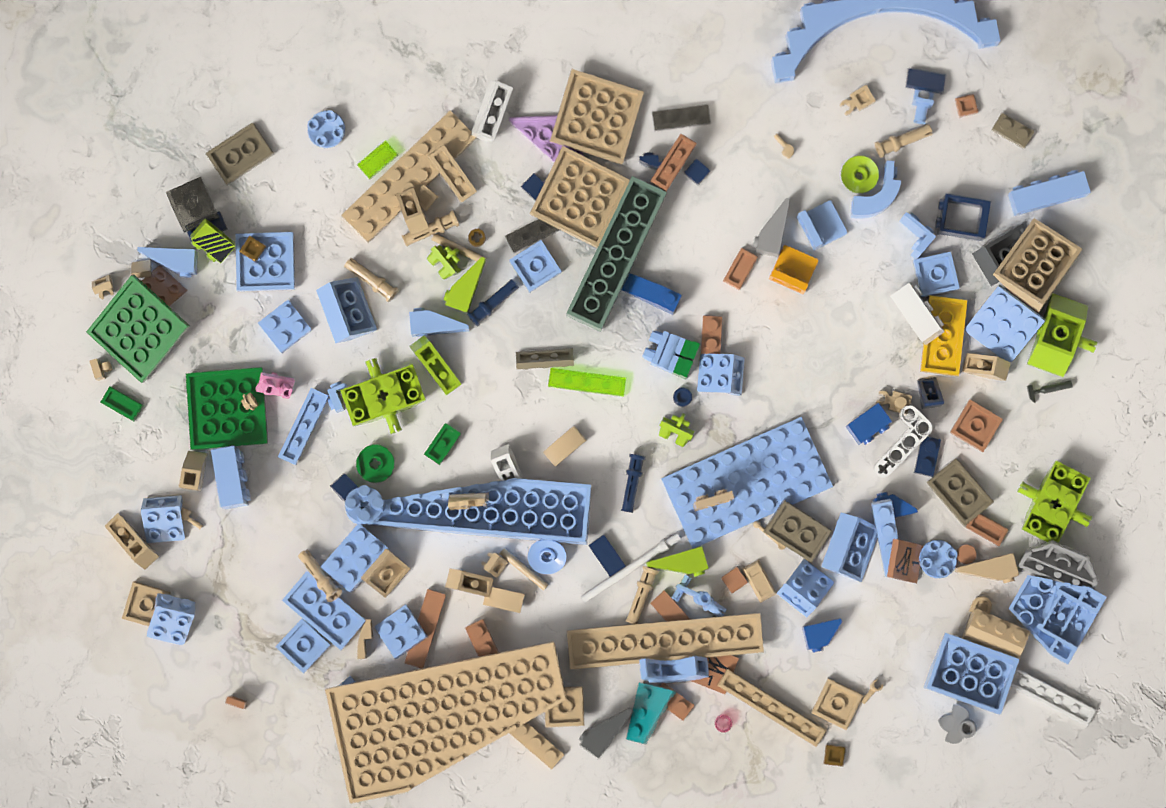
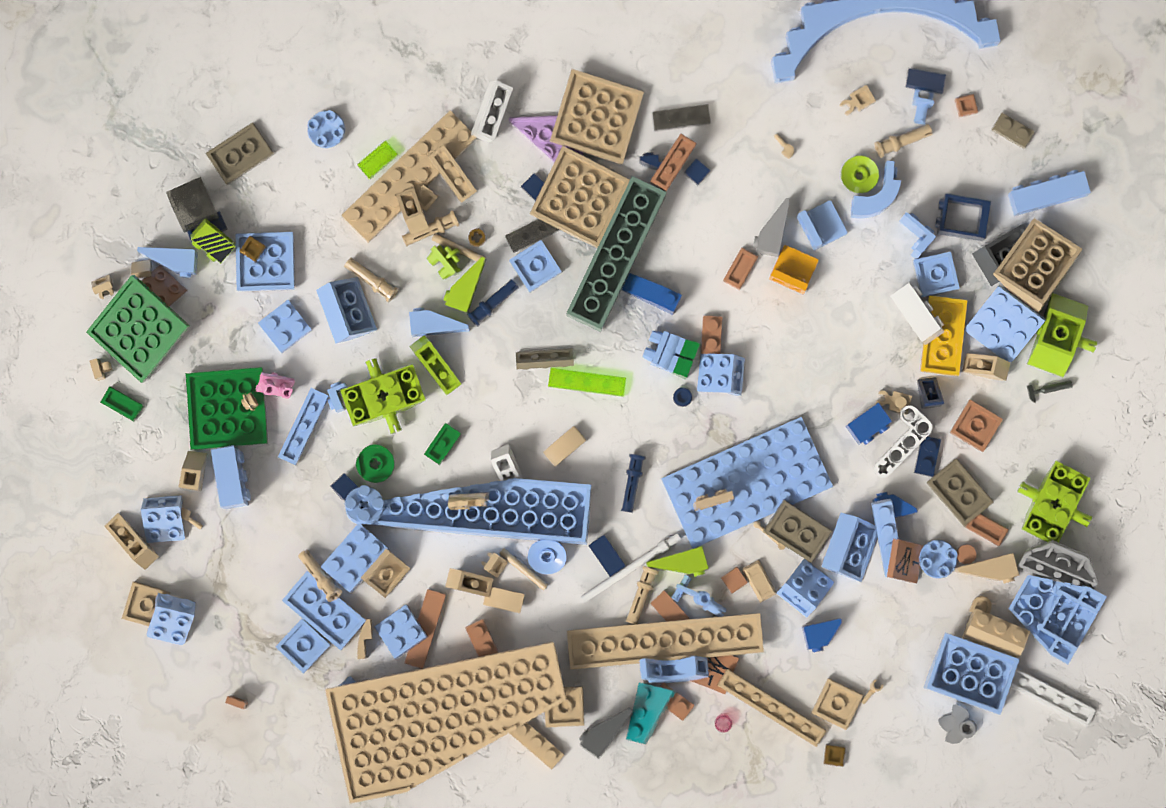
(683, 432): lime hips -> none

